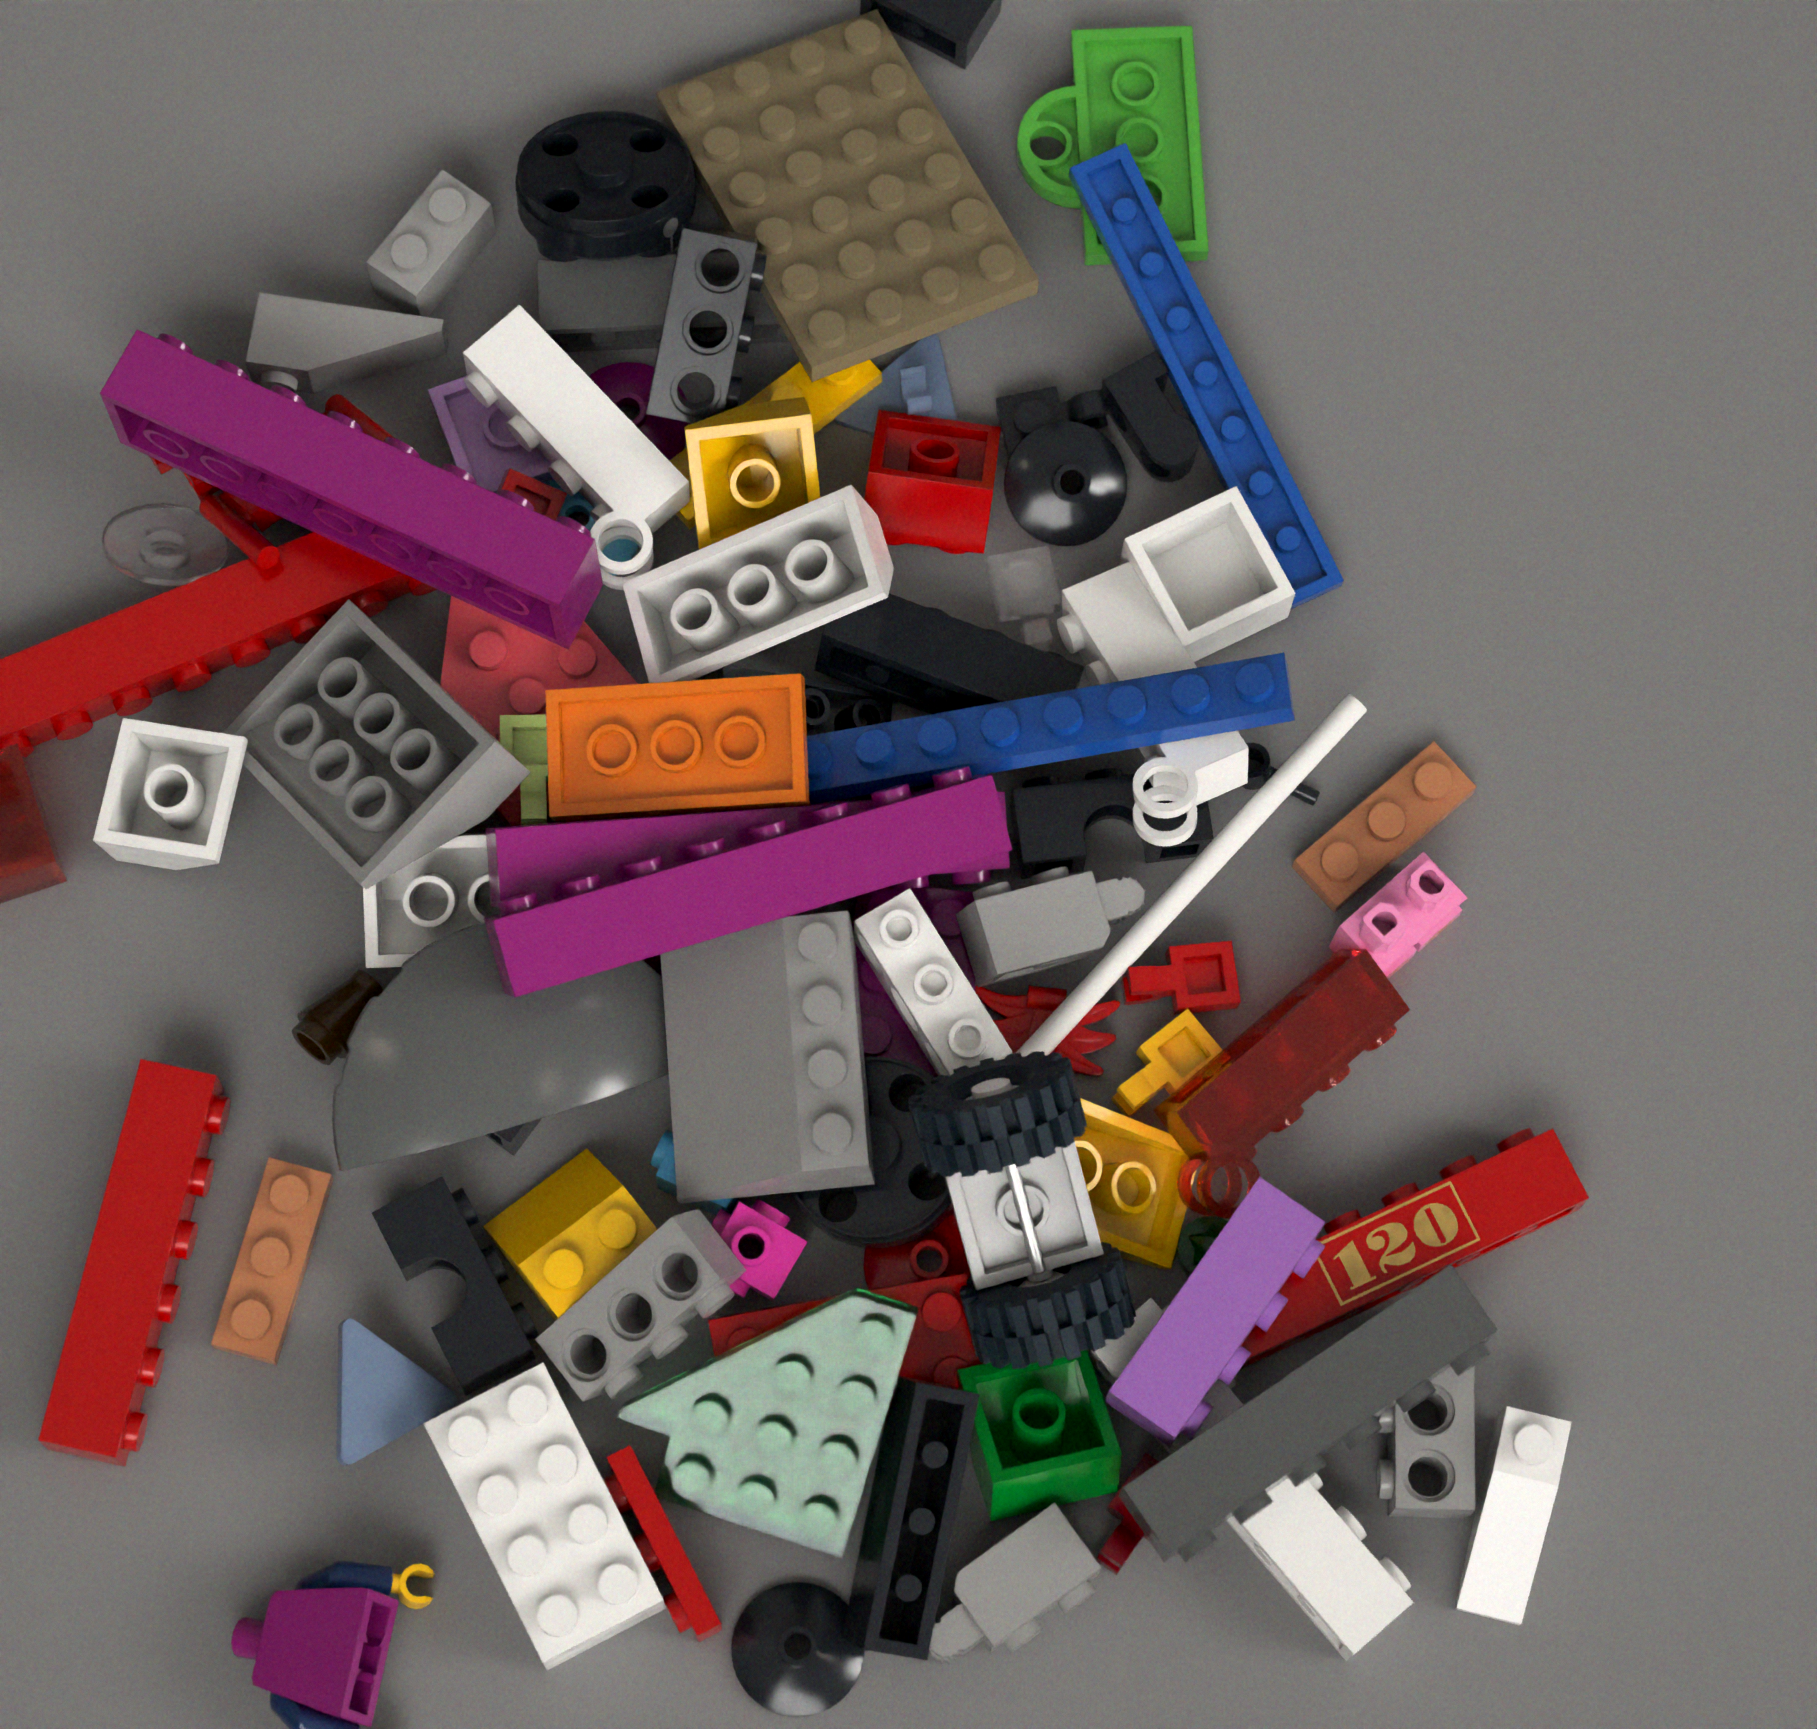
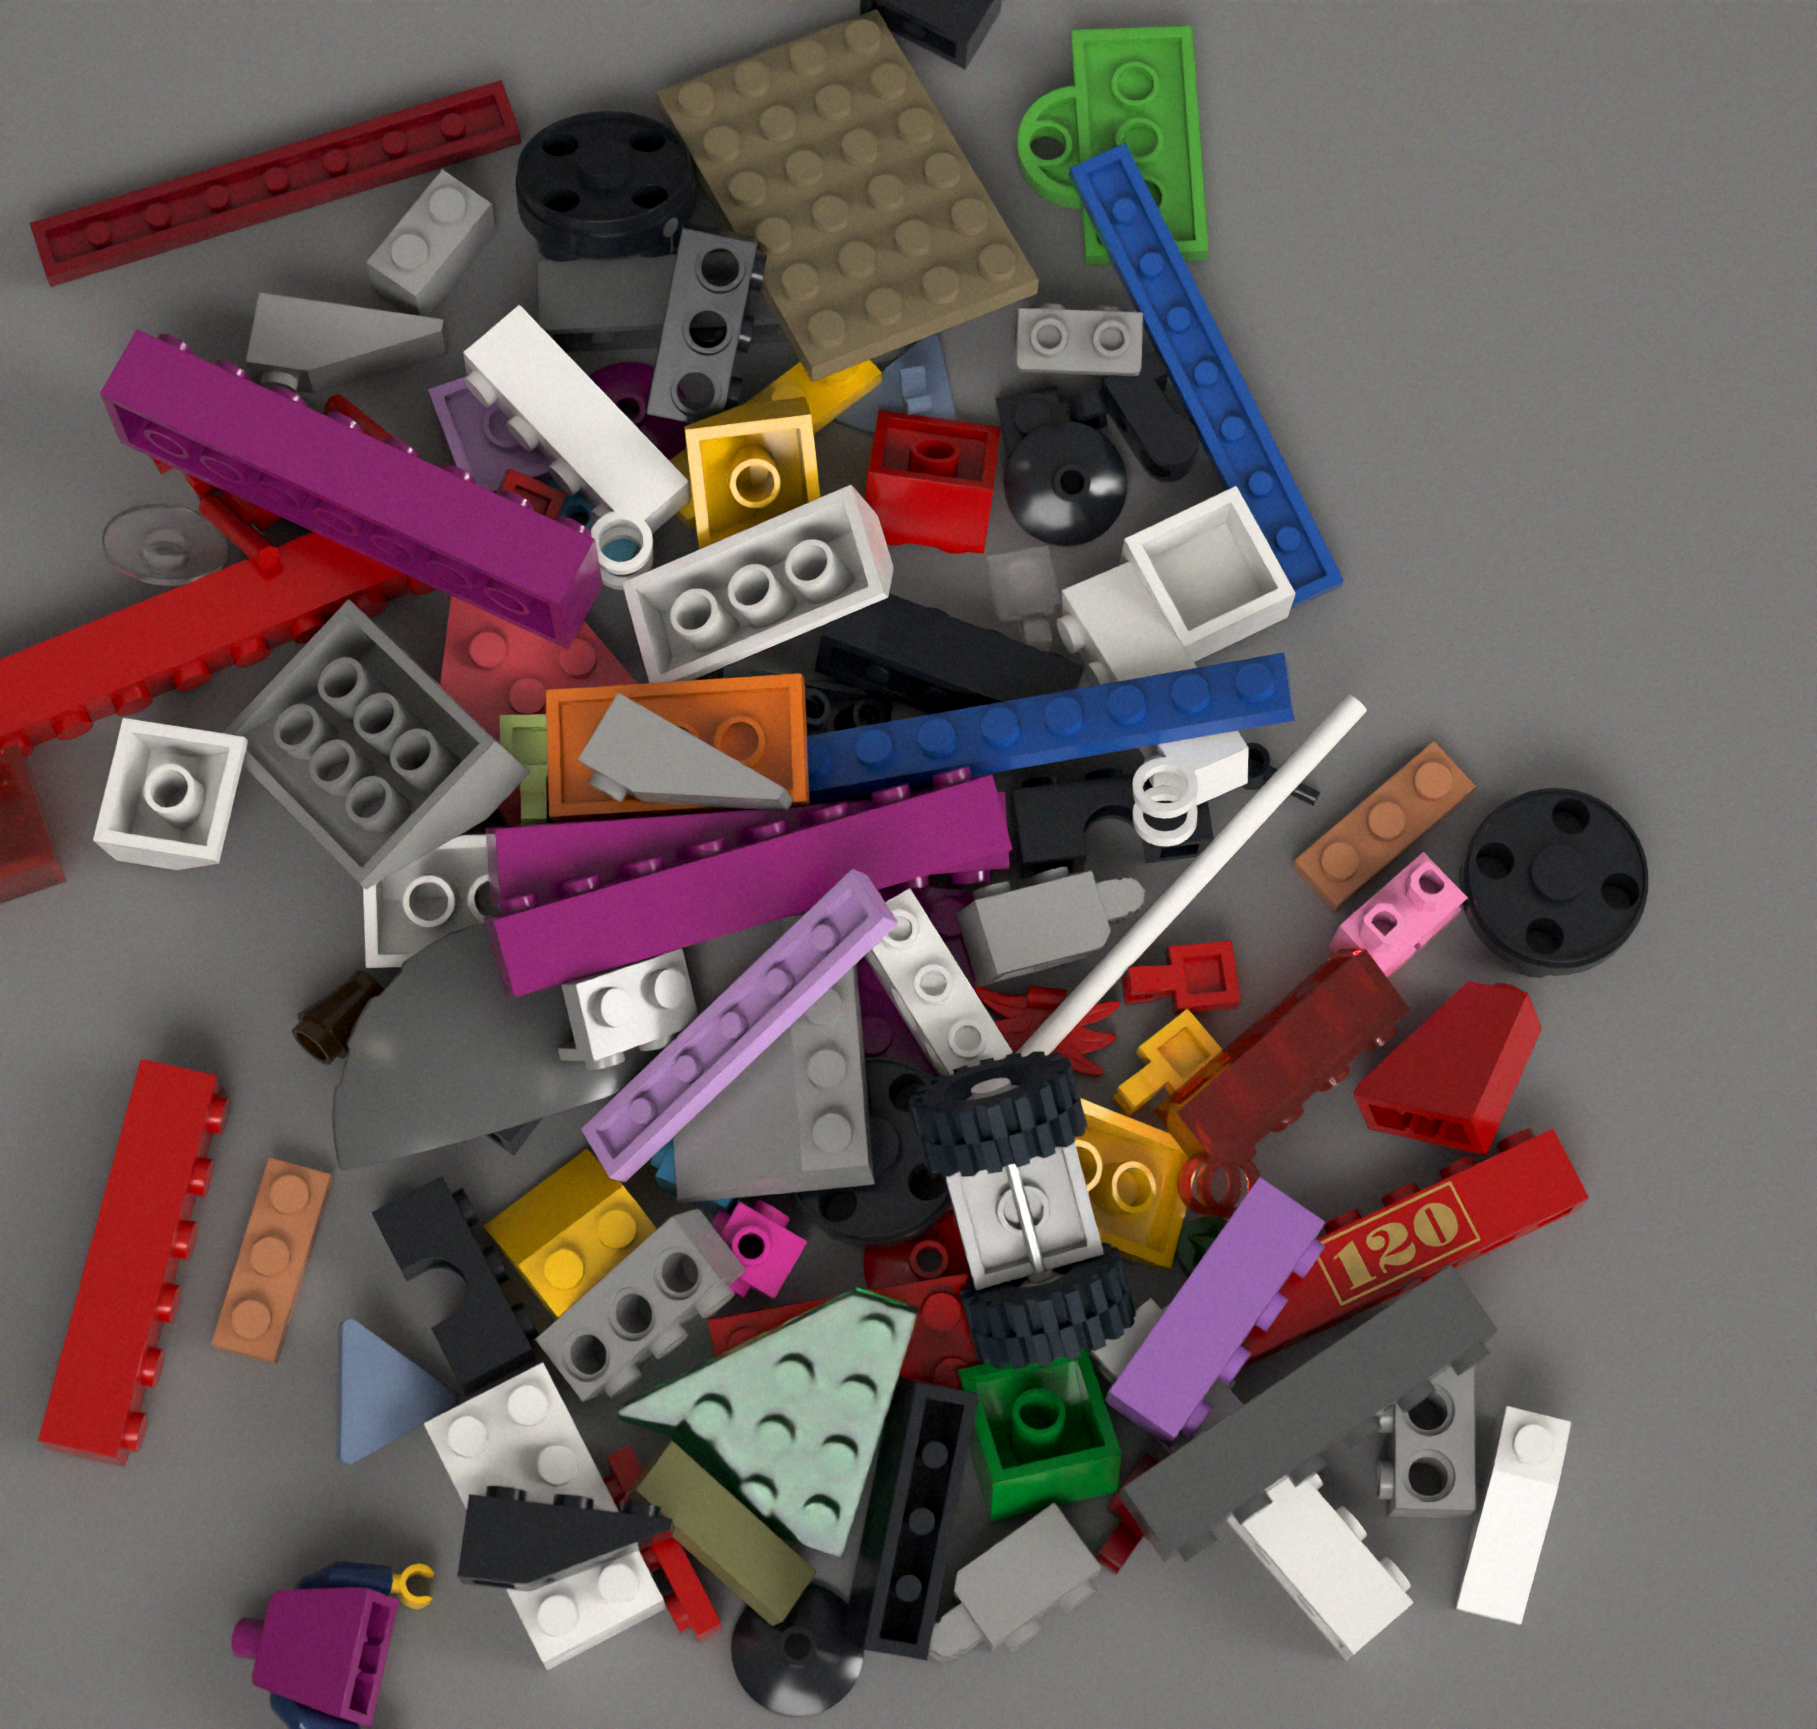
(275, 183): none -> dark red plate
(536, 1544): none -> black slope
(628, 1009): none -> light grey bracket
(666, 765): none -> light grey slope
(723, 1533): none -> olive tile
(739, 1025): none -> lavender plate
(1079, 340): none -> light grey bracket
(1454, 1070): none -> red slope
(1554, 882): none -> black piece

